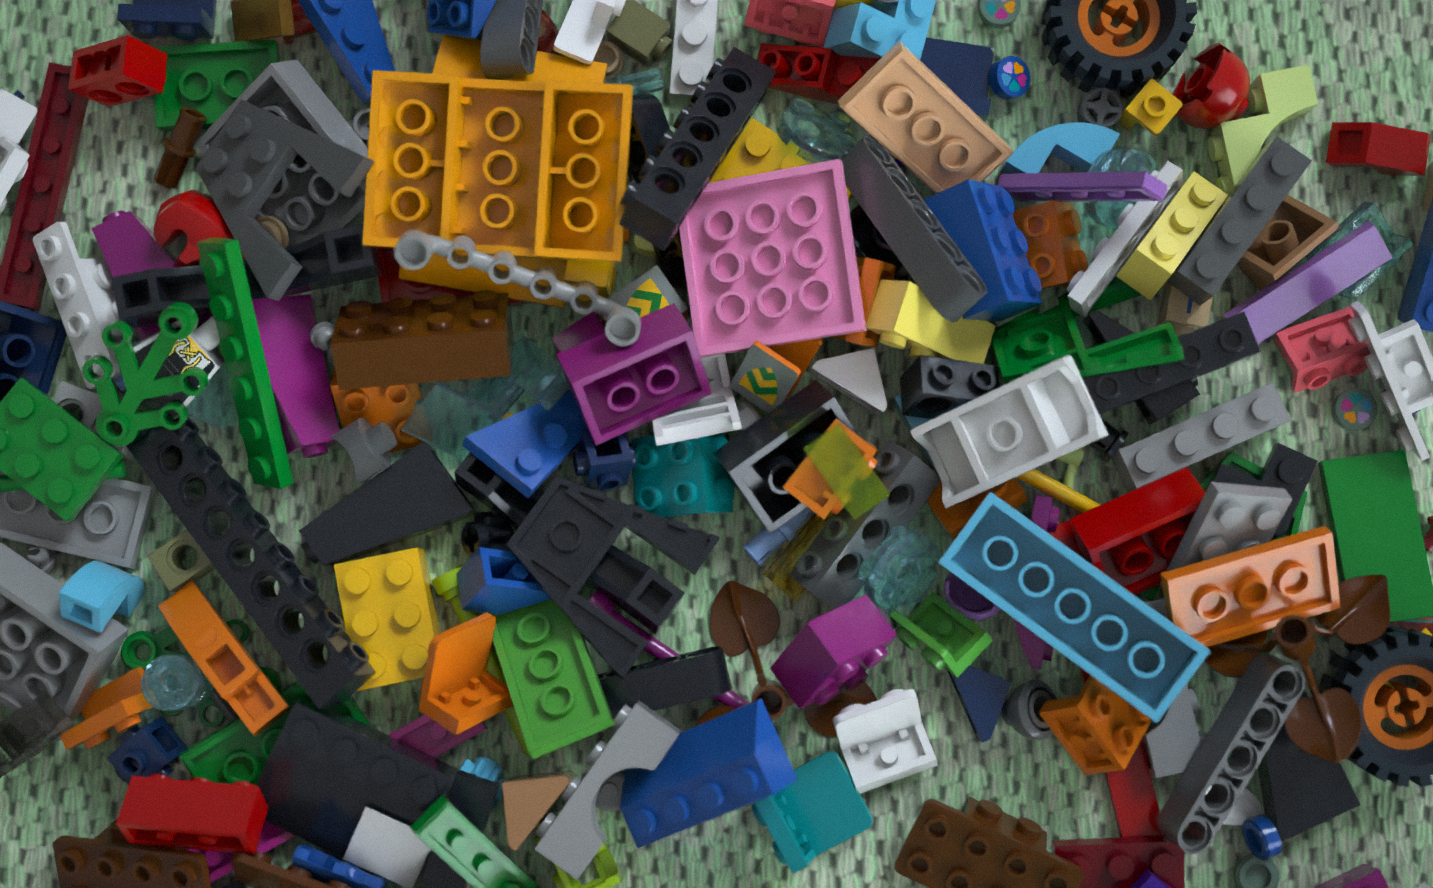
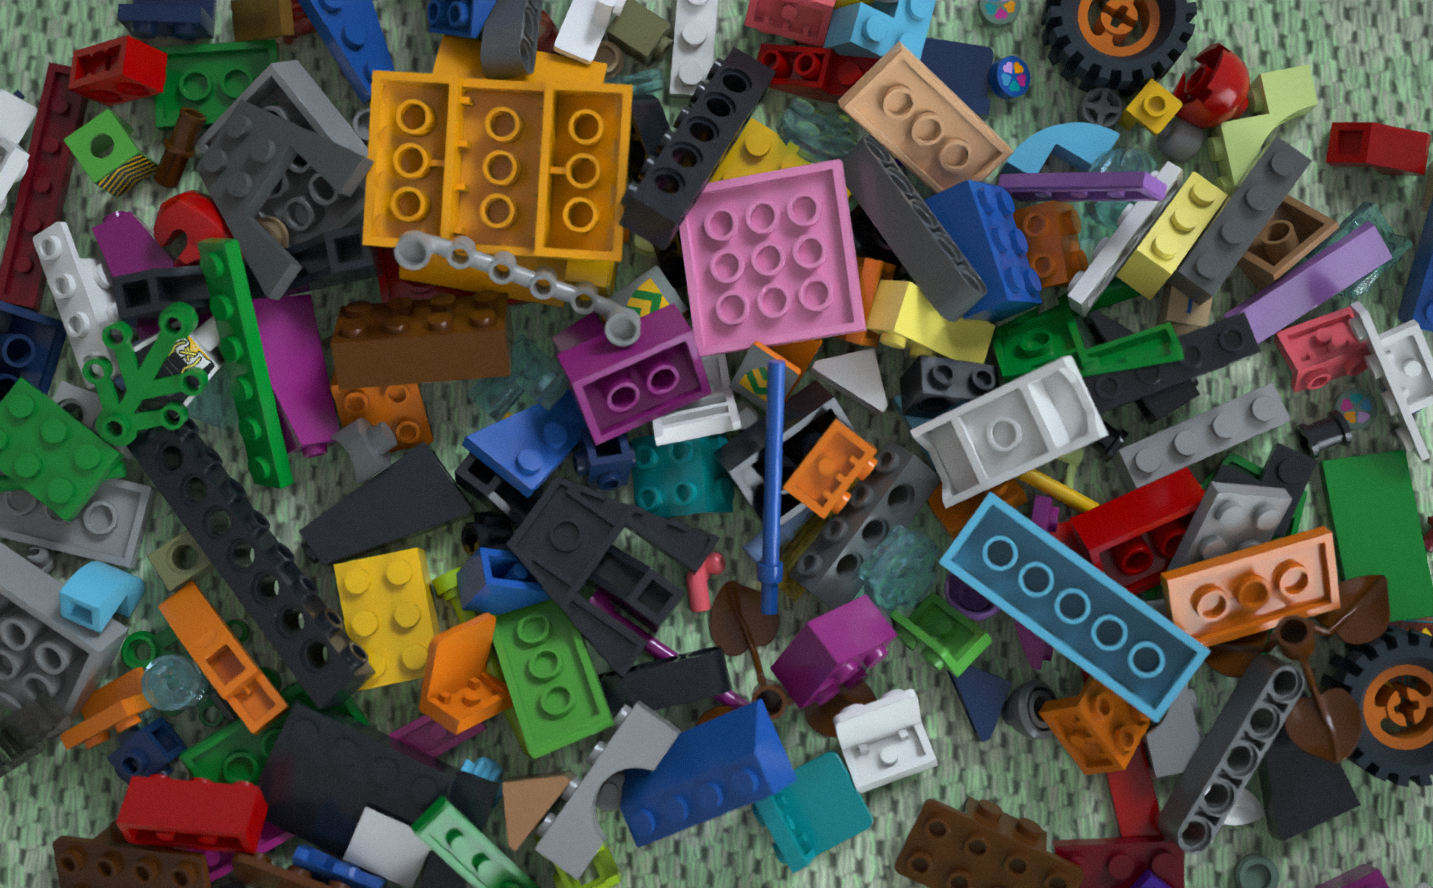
(125, 164): none -> bright green piece
(321, 338): light grey arm -> none
(447, 417): clear light blue piece -> none
(697, 584): none -> coral arm
(770, 568): none -> blue bar
(846, 471): clear neon green tile -> none
(1180, 140): none -> light grey piece
(1261, 837): blue tile -> none
(1323, 434): none -> black bush

